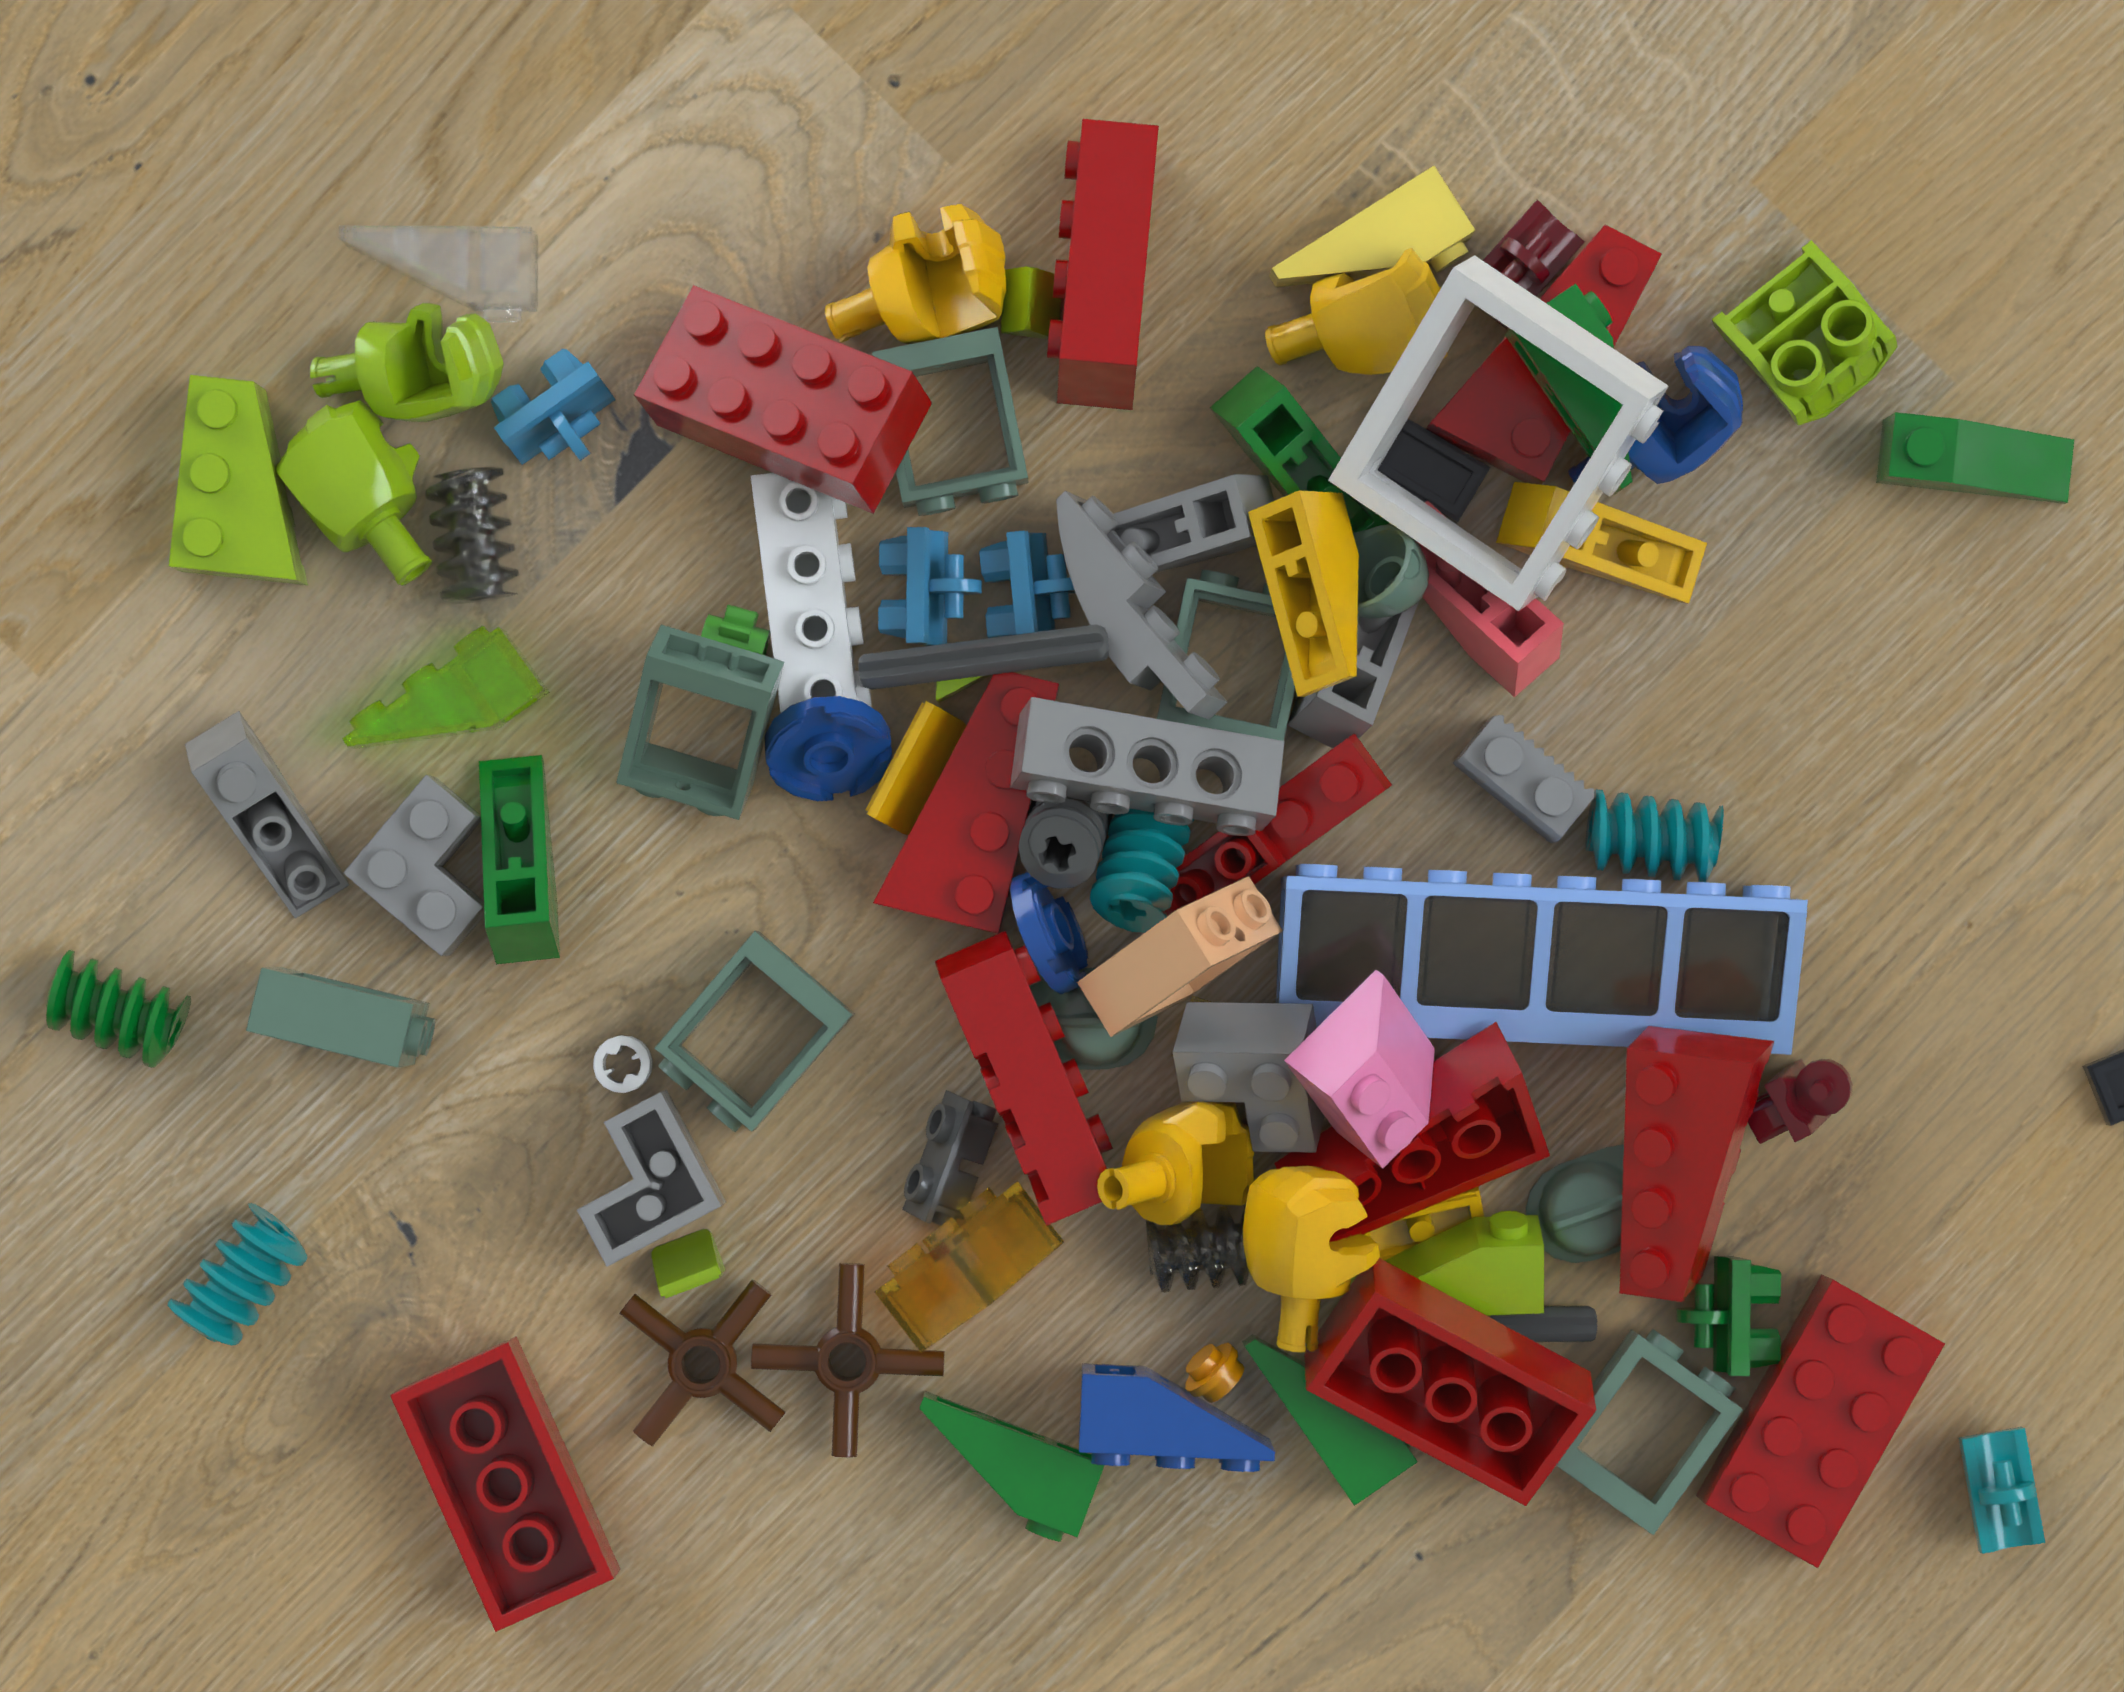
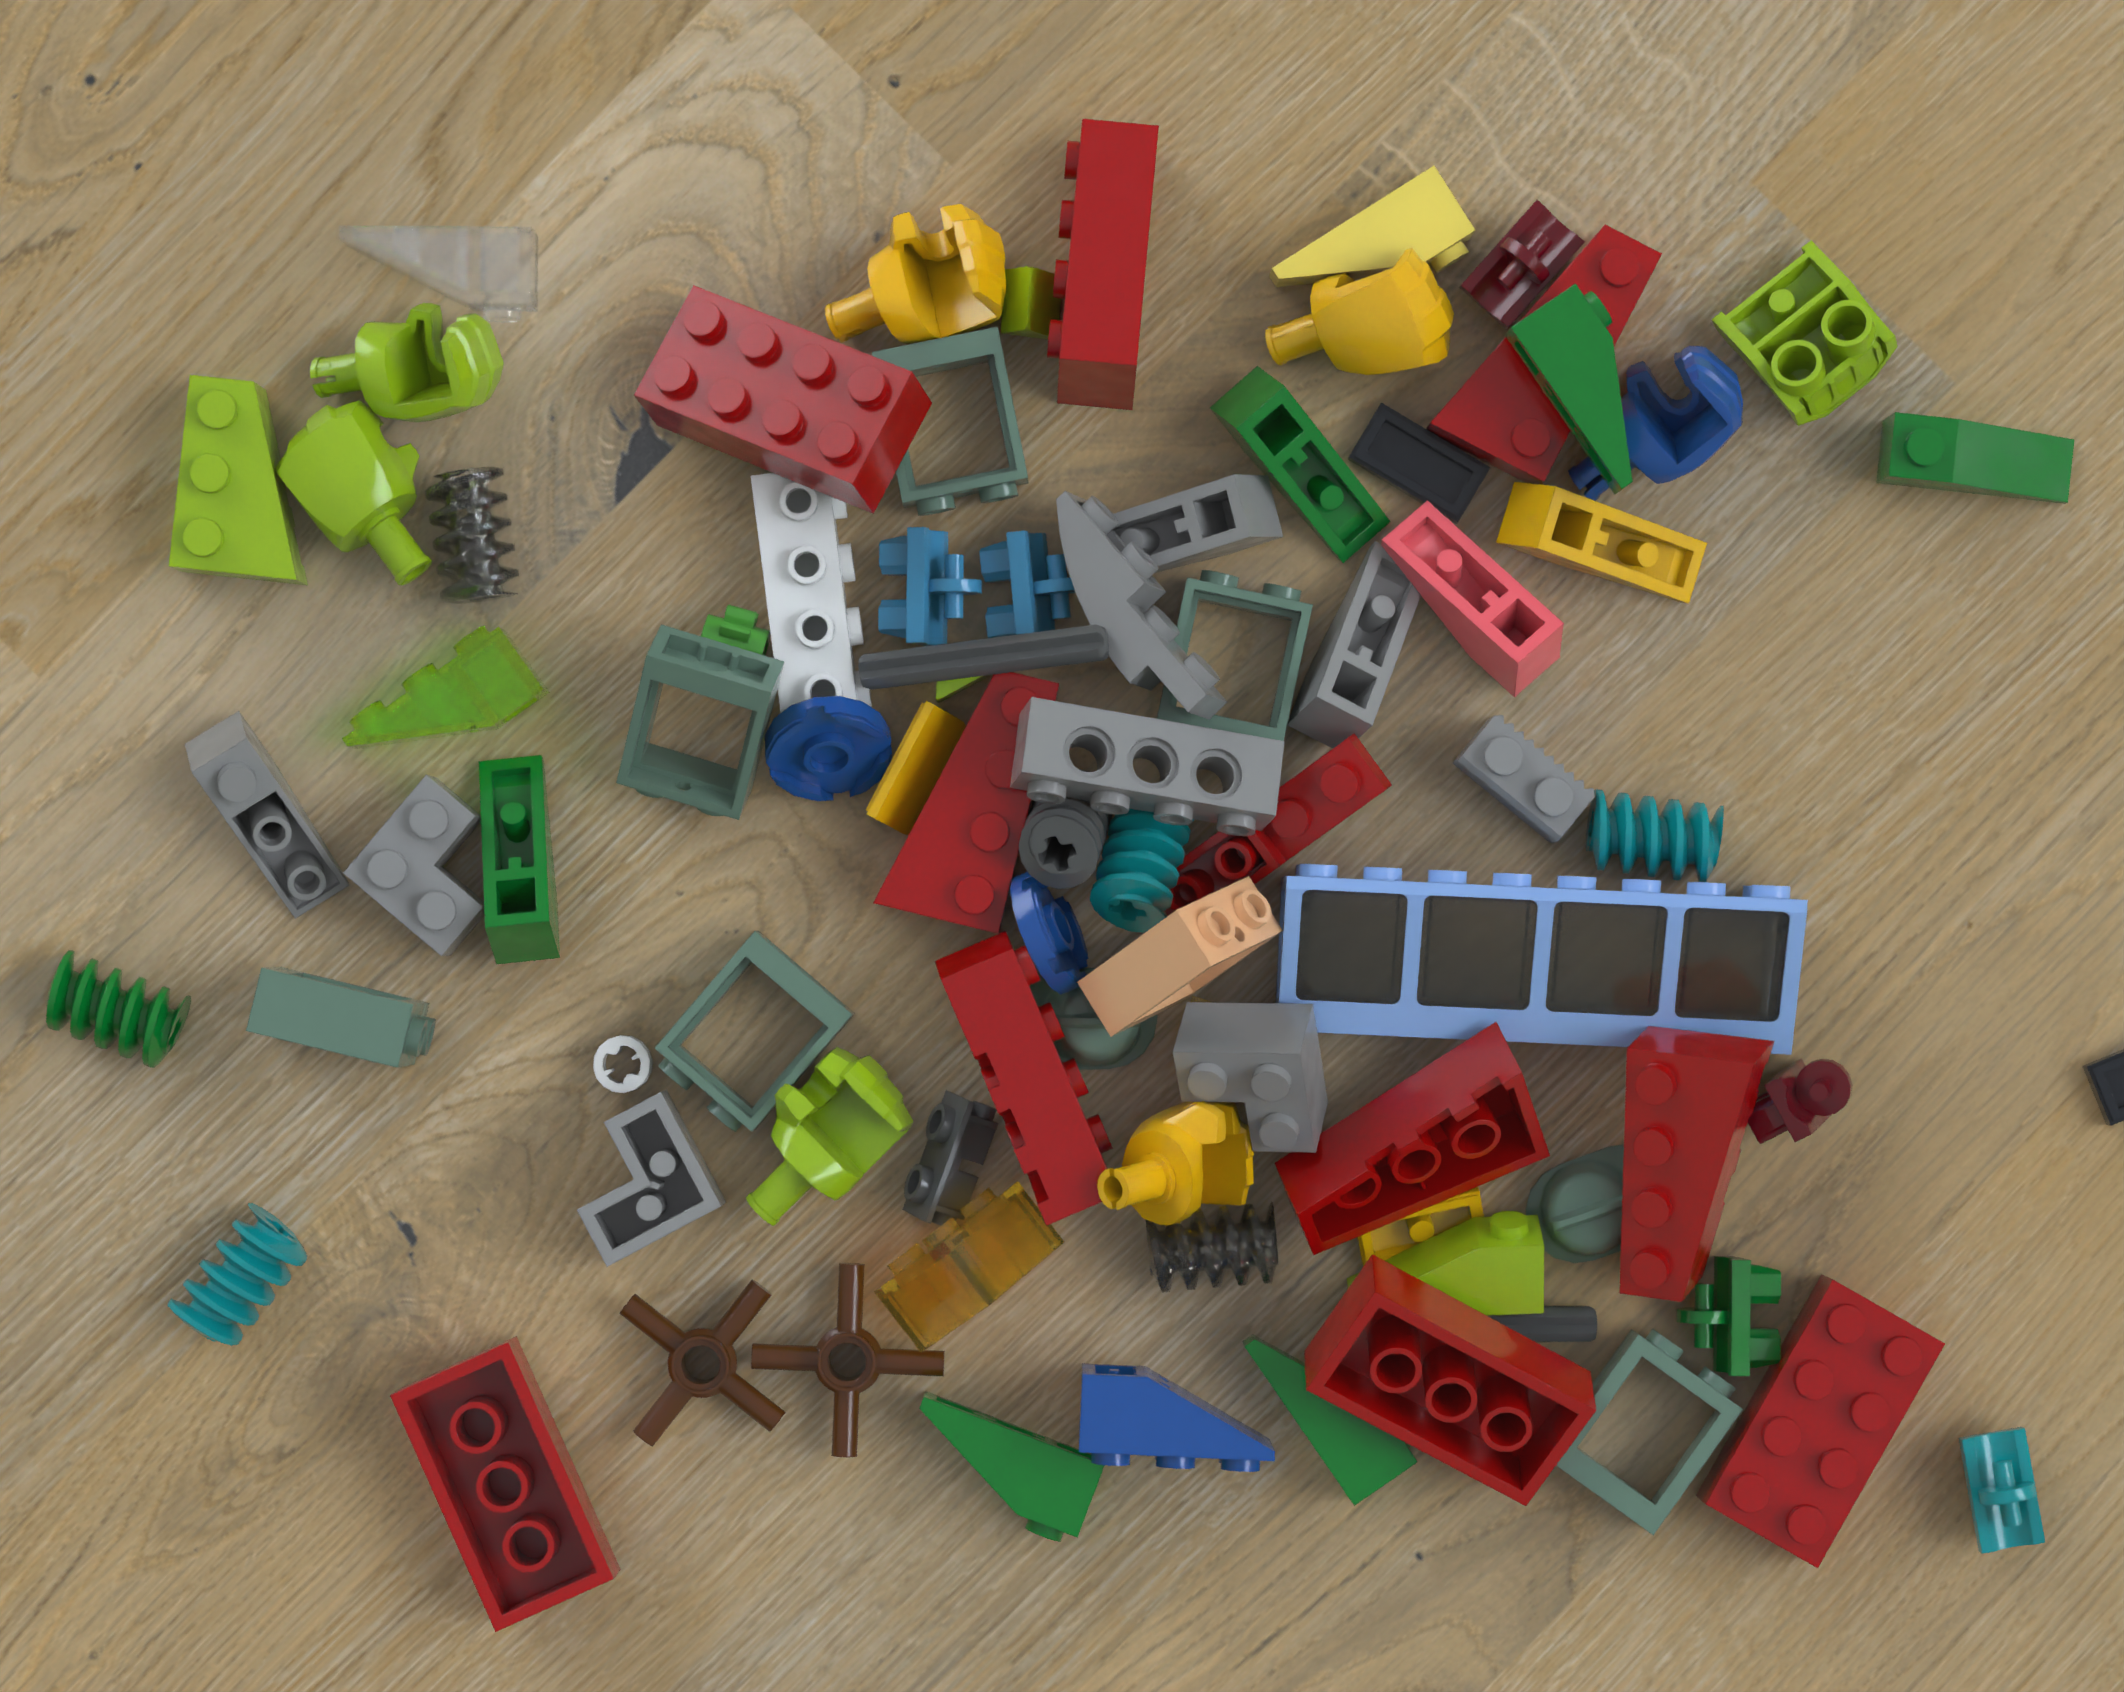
(556, 416): dark azure hips -> none
(686, 1263): lime slope -> none
(830, 1131): none -> lime piece
(1213, 1372): light orange plate -> none
(1289, 1249): yellow piece -> none
(1312, 584): yellow slope -> none
(1369, 1070): bright pink slope -> none
(1390, 572): sand green cap -> none
(1610, 371): white window -> none

